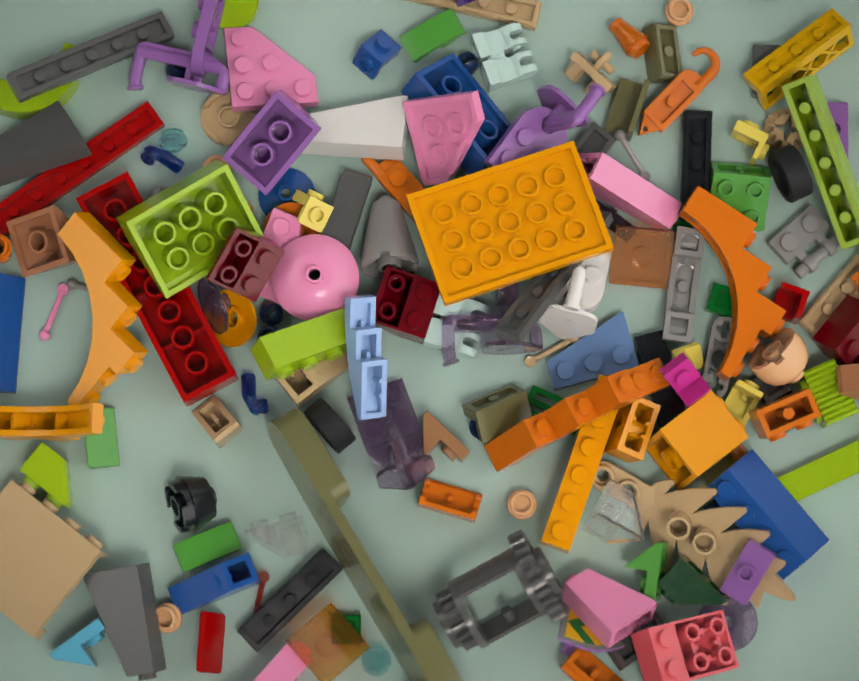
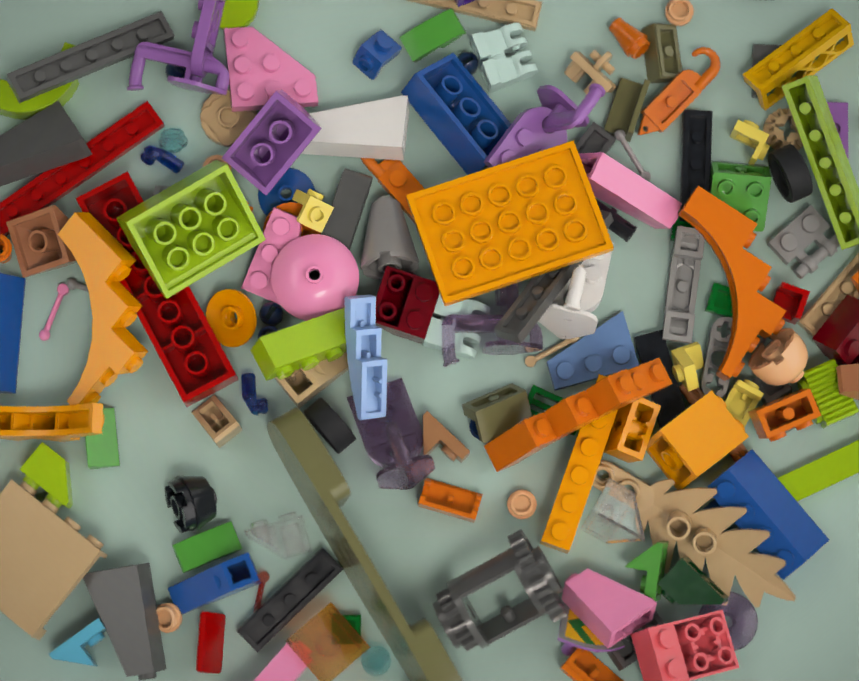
(214, 305): dish -> none
(245, 263): dark red slope -> none
(442, 132): bright pink plate -> none
(641, 257): clear orange tile -> none
(685, 379): dark pink slope -> none
(748, 572): medium lavender plate -> none

